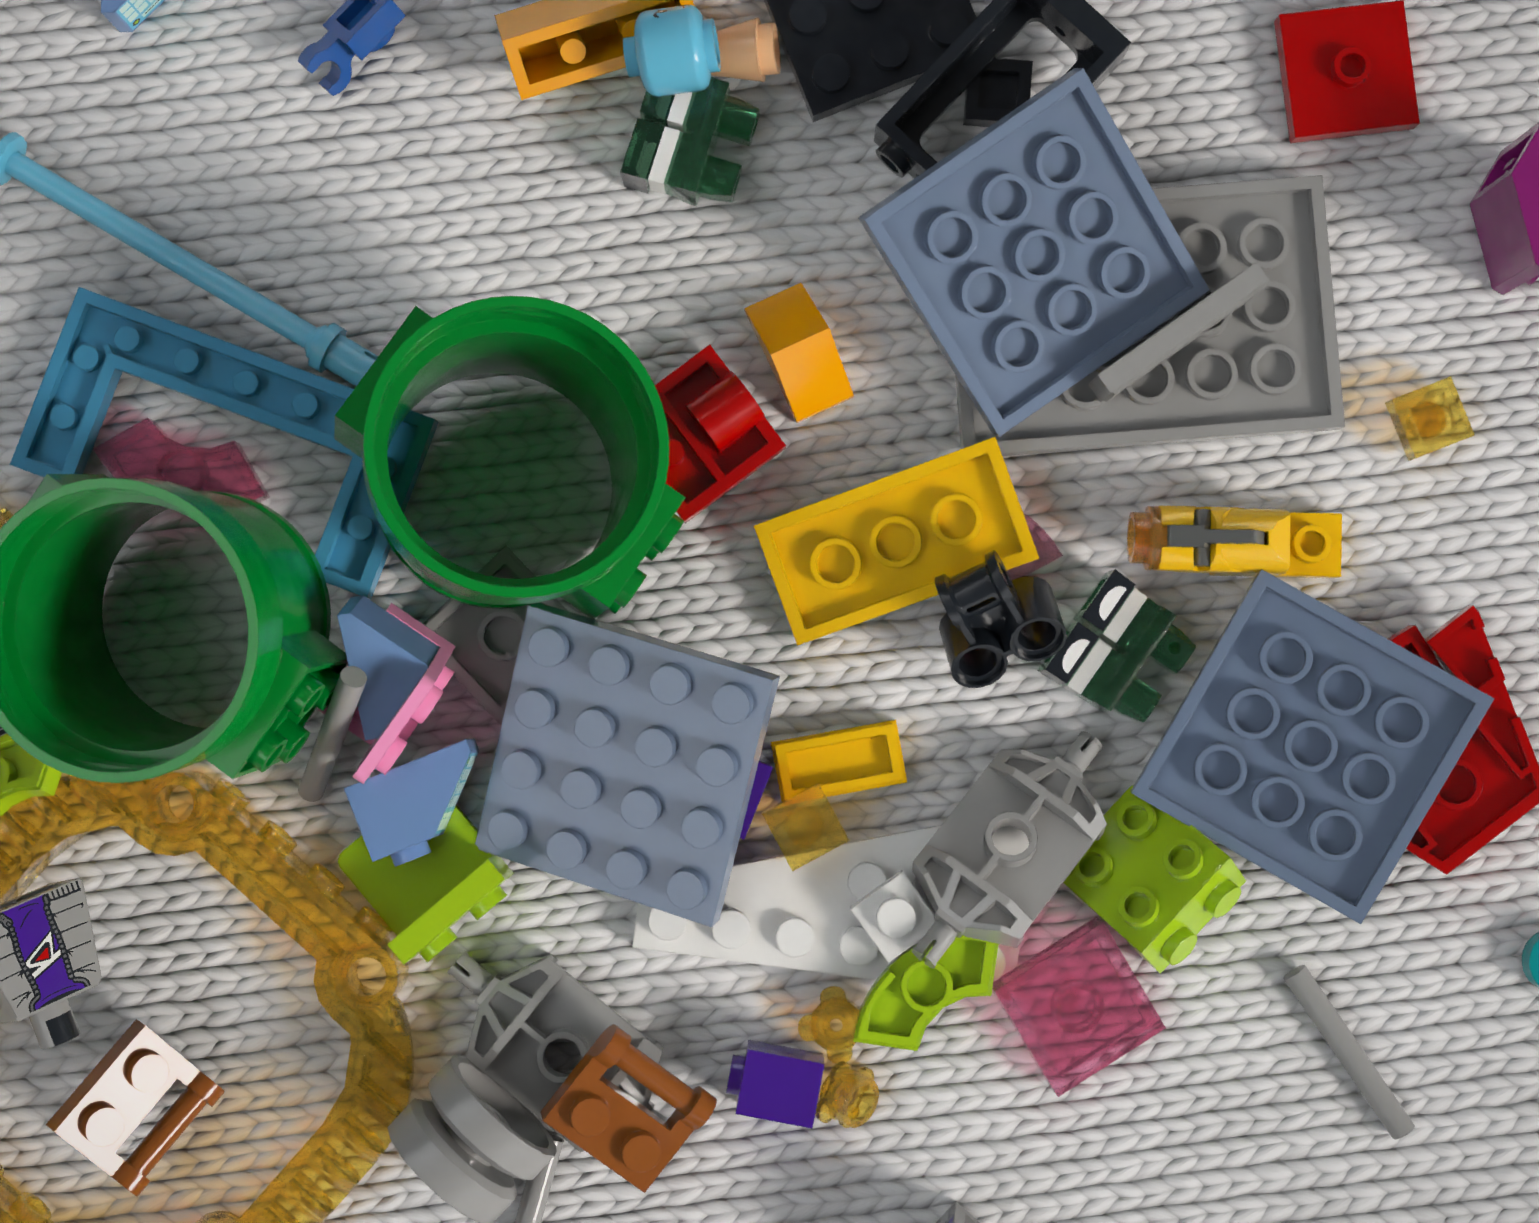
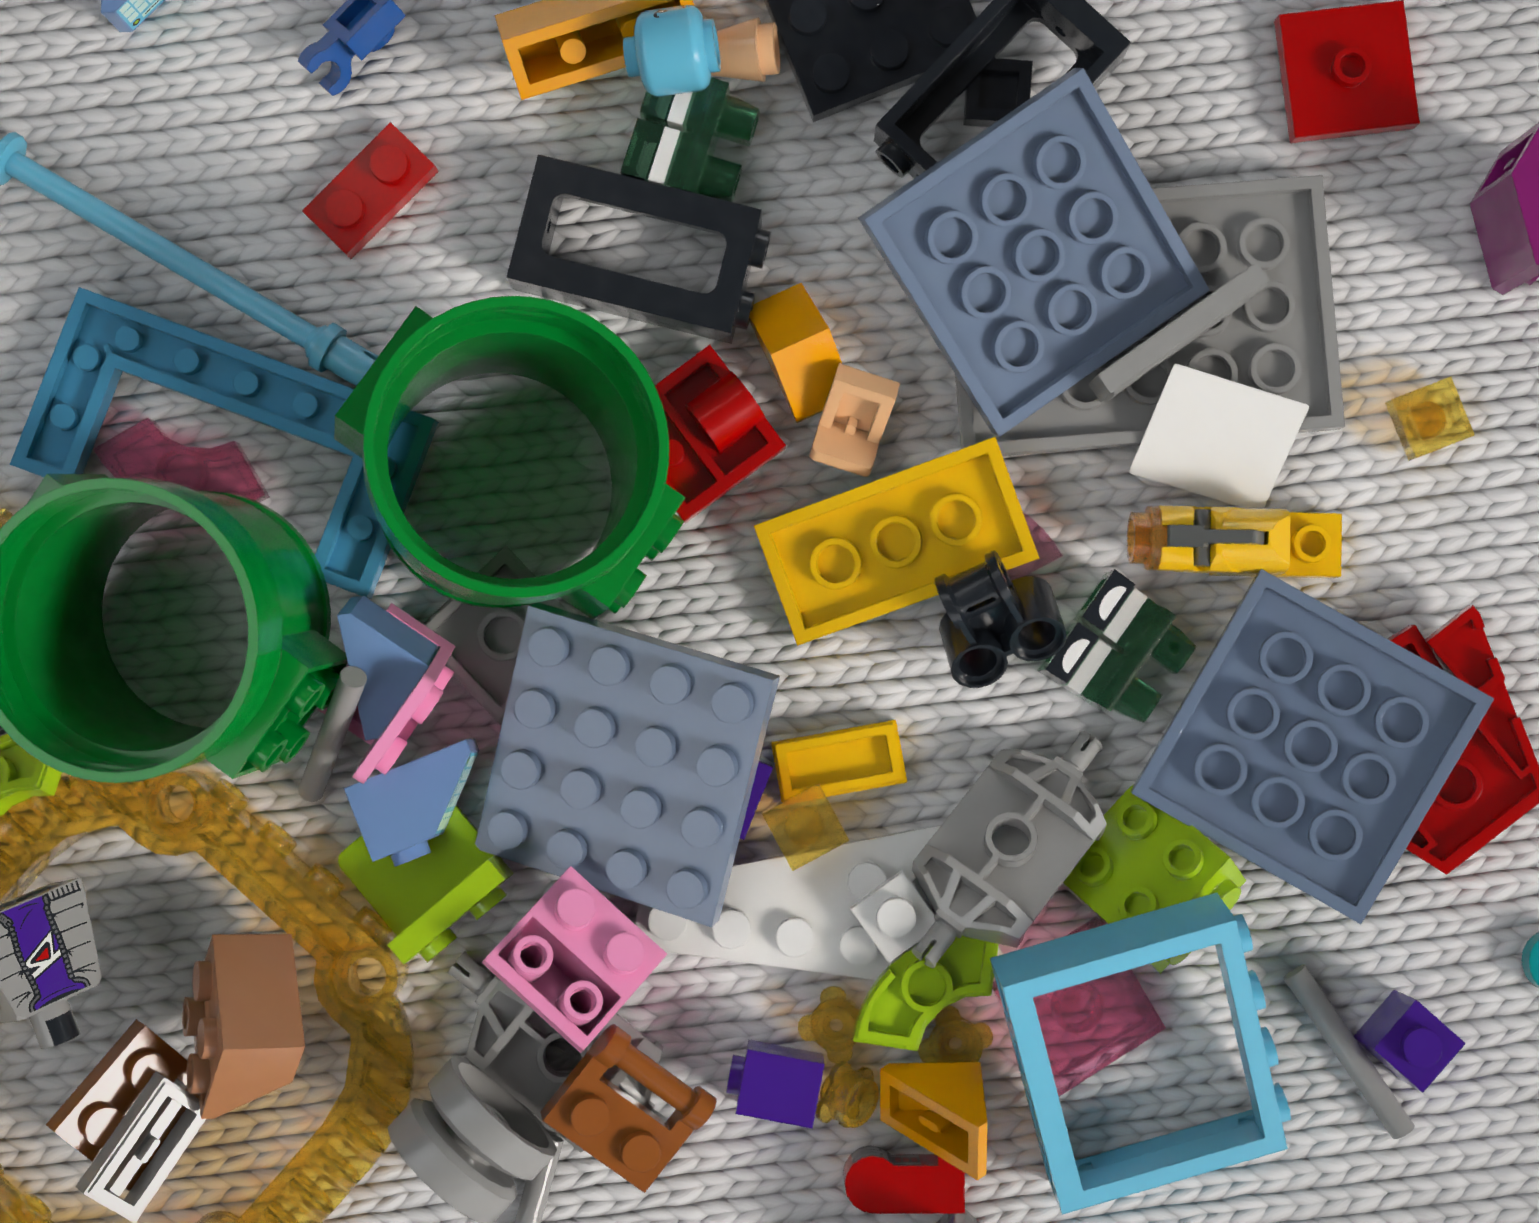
(135, 1143): none -> tile
(243, 1021): none -> nougat slope
(370, 190): none -> red plate
(574, 959): none -> bright pink slope
(696, 313): none -> black piece
(853, 420): none -> light nougat bracket
(903, 1183): none -> red leg
(939, 1109): none -> light orange slope
(948, 1025): none -> clear yellow plate
(1110, 951): none -> medium azure window
(1218, 438): none -> white sticker
(1409, 1040): none -> dark purple brick

